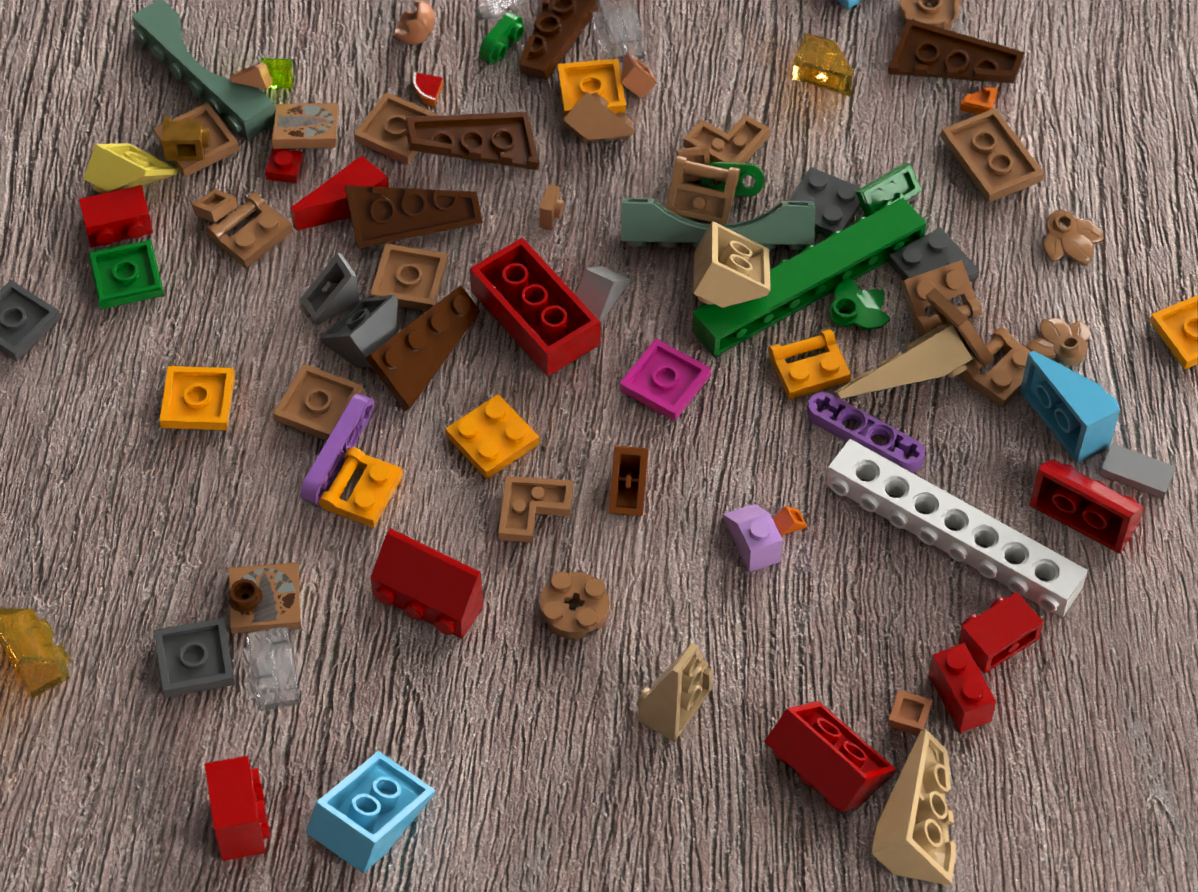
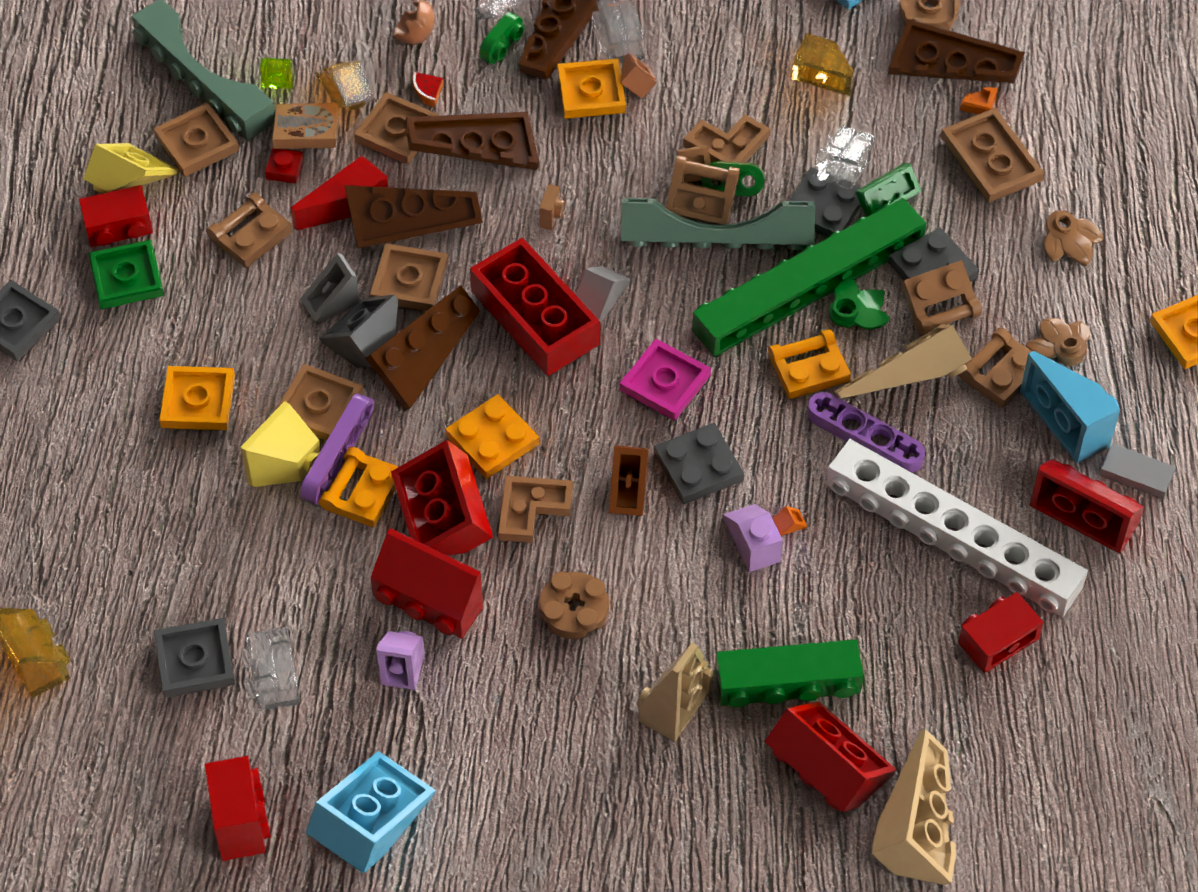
(184, 140): pearl gold brick -> none
(215, 206): medium nougat plate -> none
(244, 588): reddish brown plate -> none
(253, 76): nougat slope -> none
(280, 449): none -> light yellow slope
(280, 598): medium nougat tile -> none
(346, 84): none -> clear yellow slope
(400, 659): none -> lavender slope
(442, 500): none -> red slope
(595, 122): medium nougat slope -> none
(698, 463): none -> dark grey plate
(730, 268): tan slope -> none
(789, 673): none -> green brick
(844, 156): none -> clear brick
(909, 712): nougat plate -> none
(952, 316): medium nougat tile -> none
(962, 687): red brick -> none

